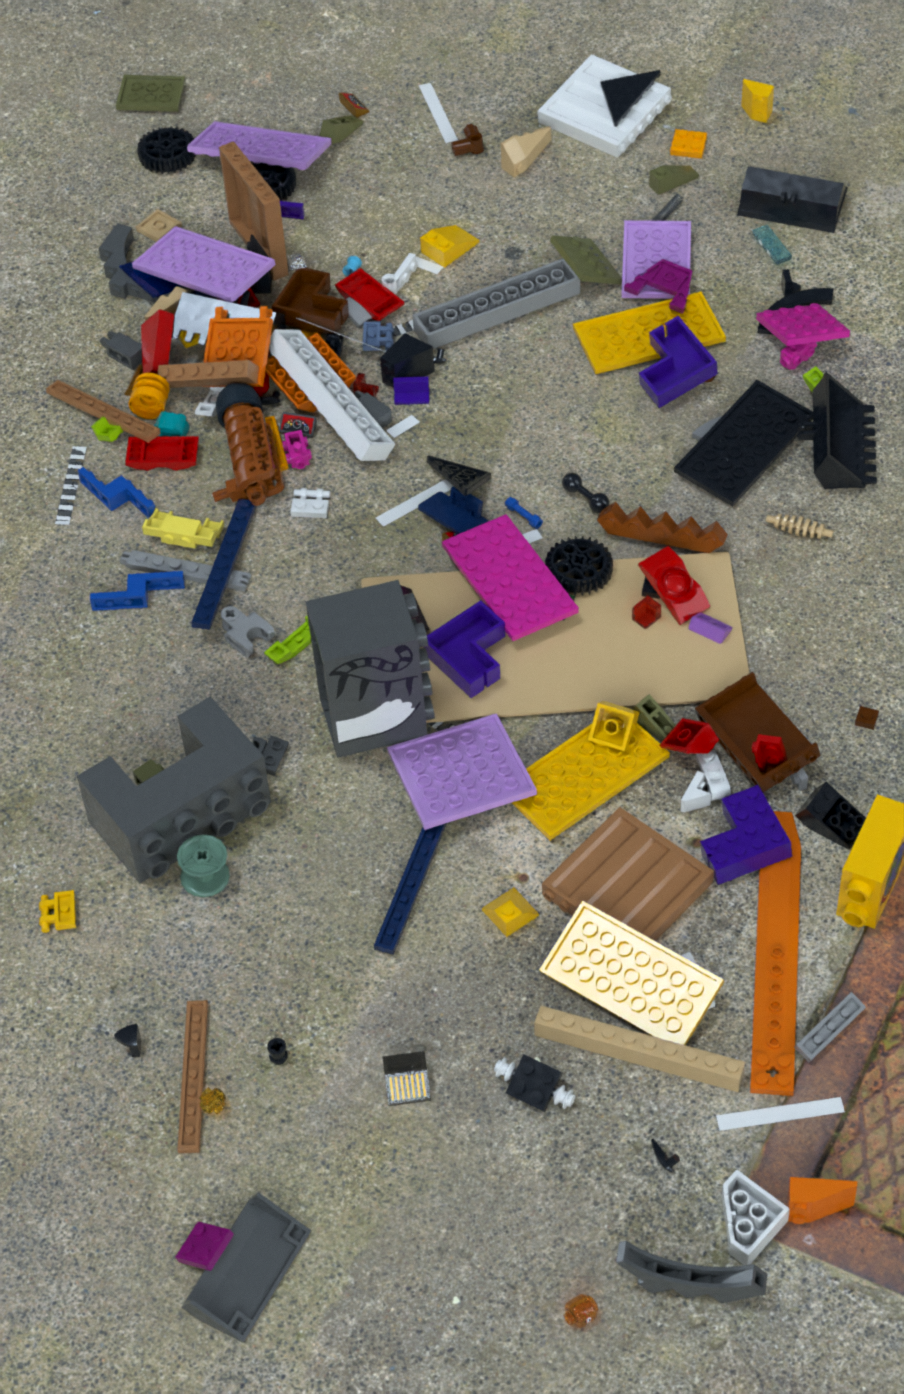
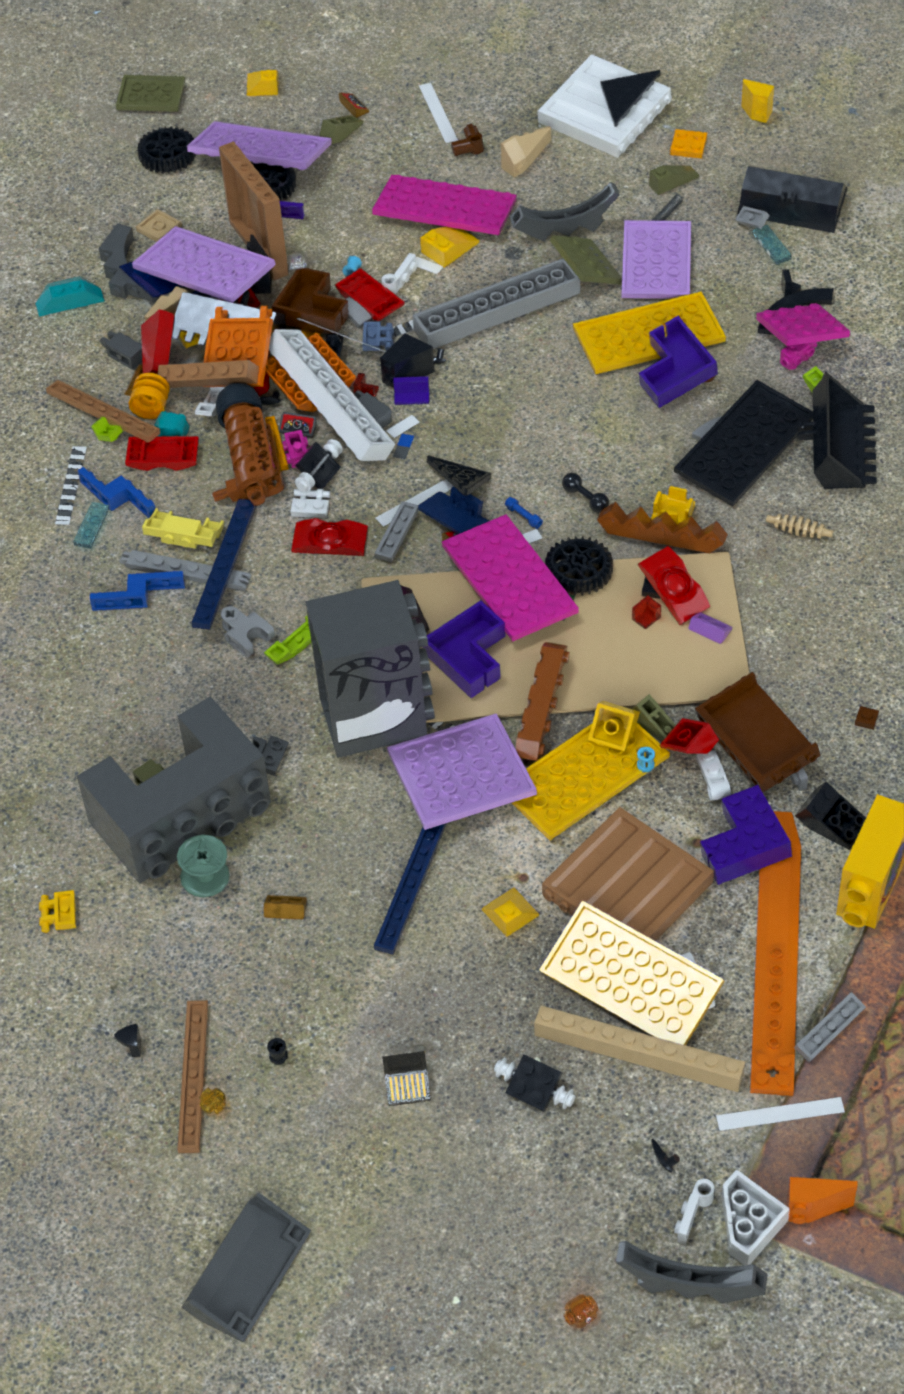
(68, 295): none -> teal wedge
(91, 525): none -> clear light blue plate
(204, 1246): magenta plate -> none
(262, 83): none -> yellow slope
(285, 907): none -> pearl gold slope
(318, 465): none -> black plate
(332, 538): none -> red slope
(396, 531): none -> light grey plate
(403, 446): none -> sticker
(445, 204): none -> dark pink plate
(541, 701): none -> dark orange brick
(565, 221): none -> dark grey arch
(641, 763): none -> medium azure bush
(667, 278): magenta wing -> none
(674, 504): none -> yellow panel
(690, 1208): none -> white plate
(695, 796): white slope -> none
(752, 217): none -> light grey plate
(769, 750): red bracket -> none

